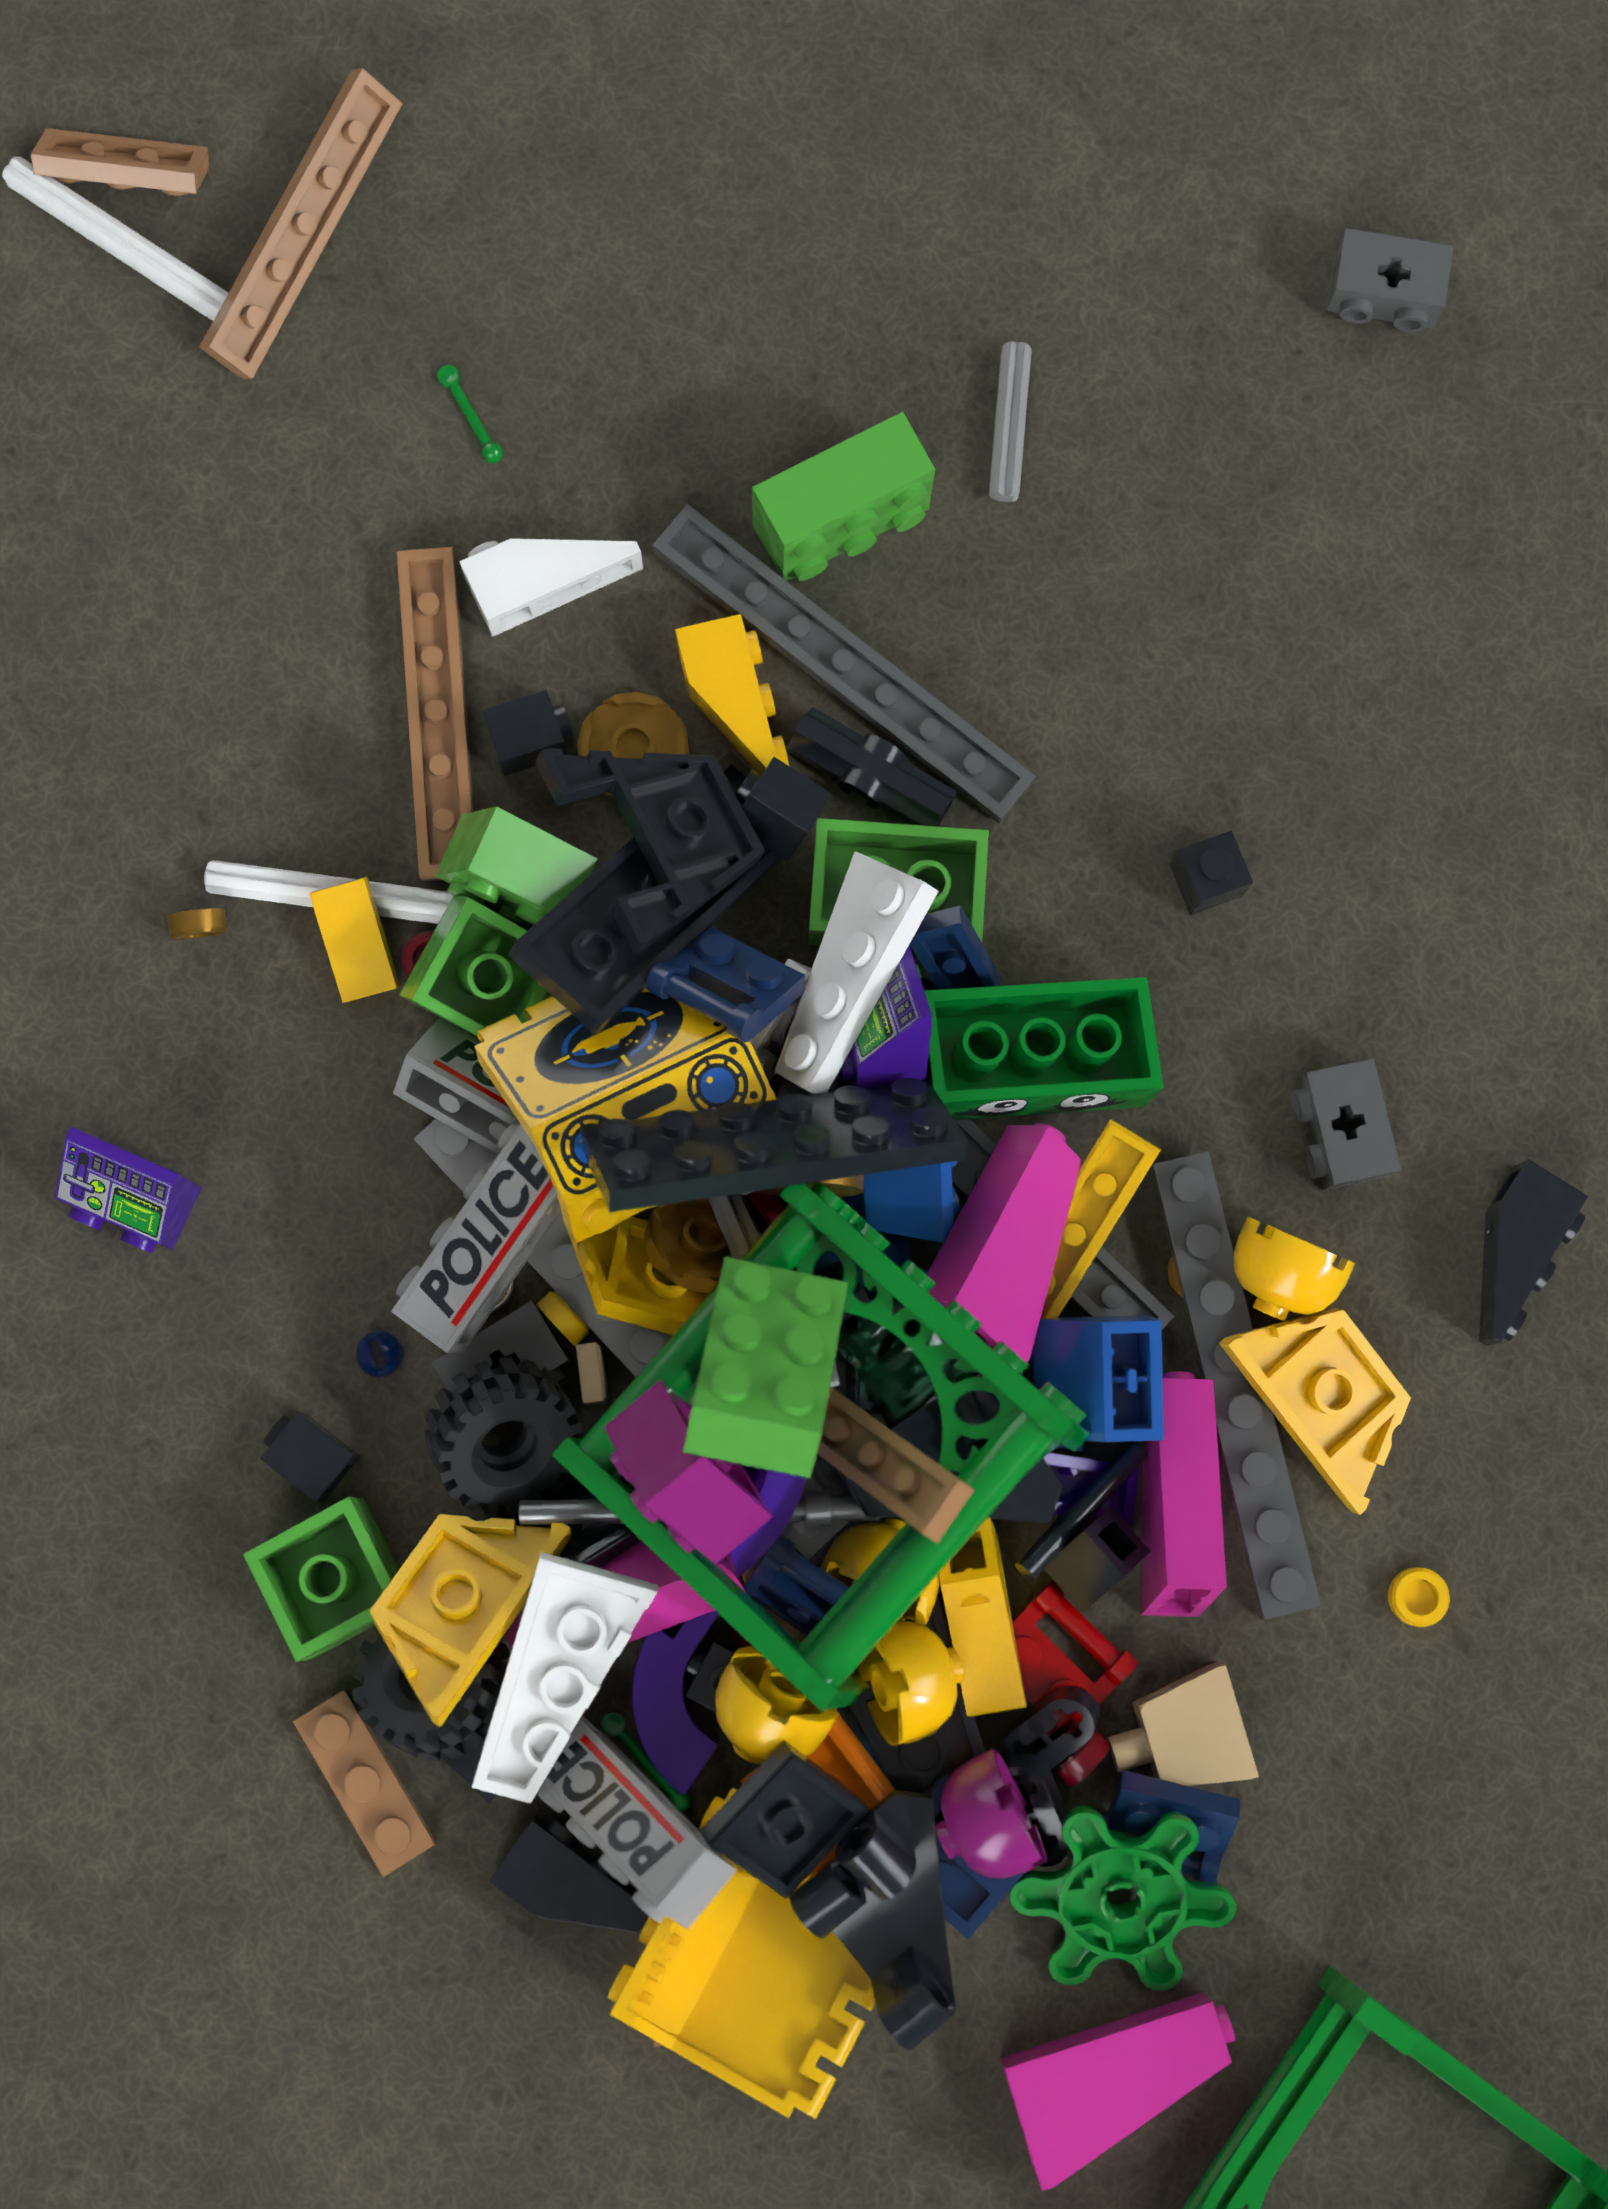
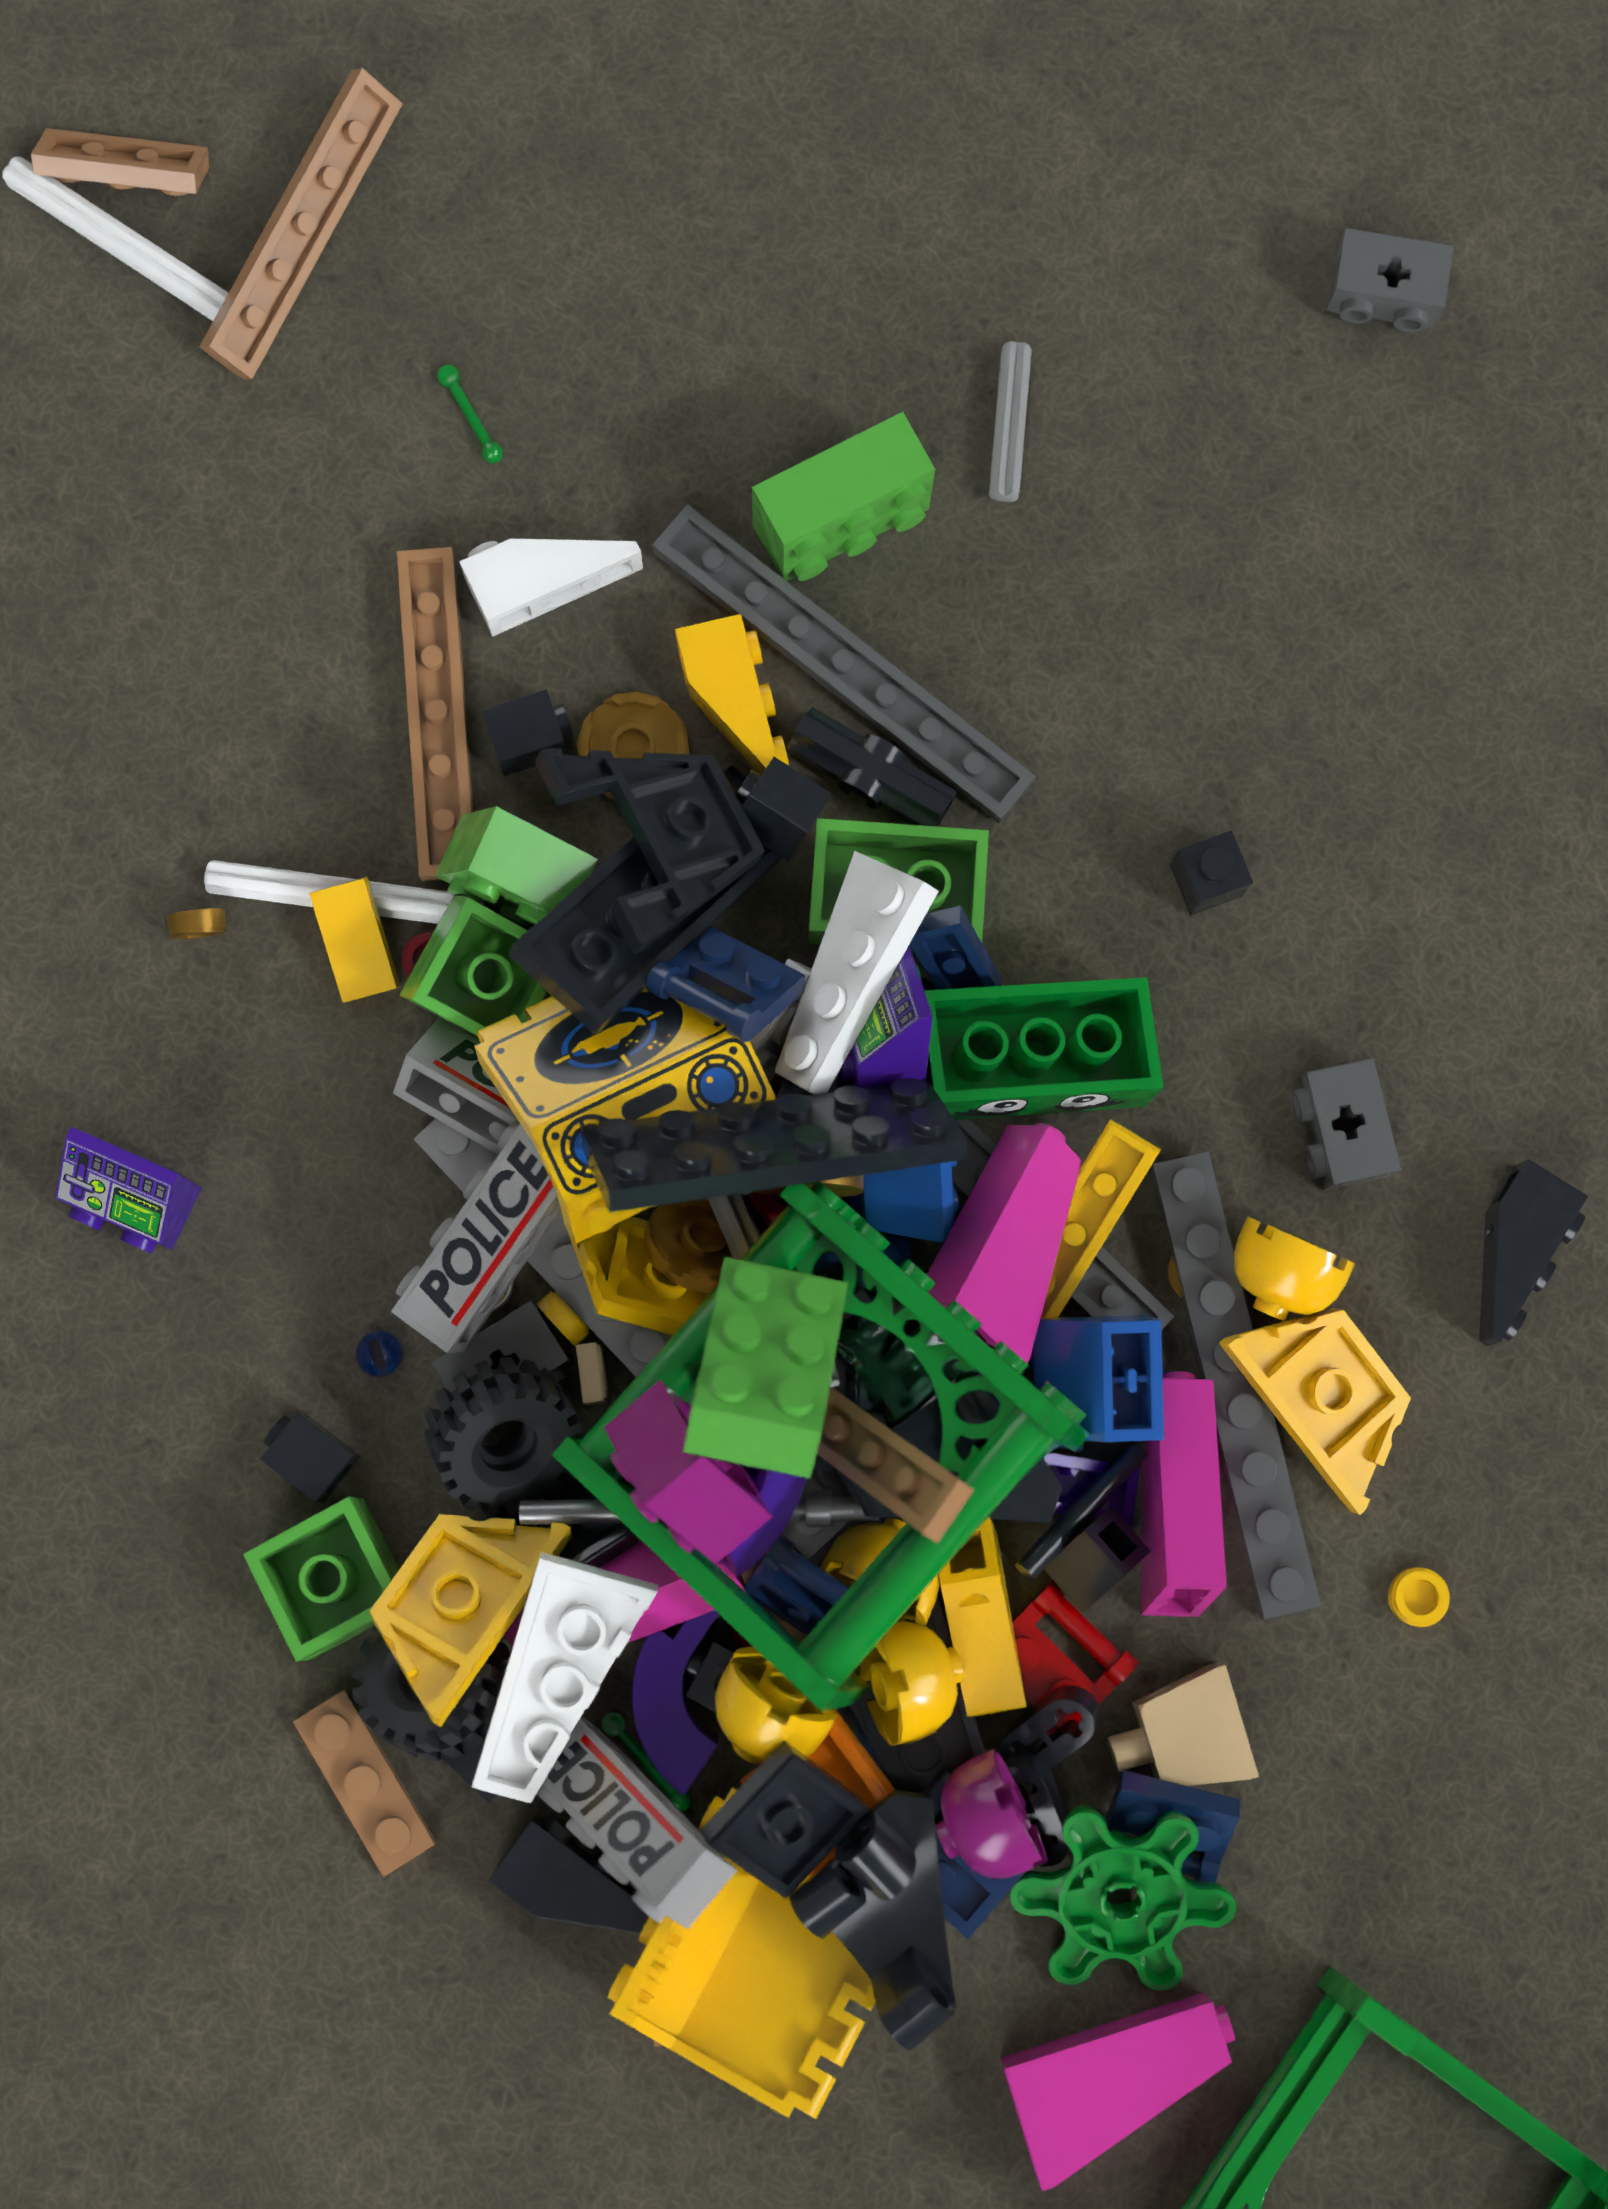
(1083, 1761): dark red tile -> none

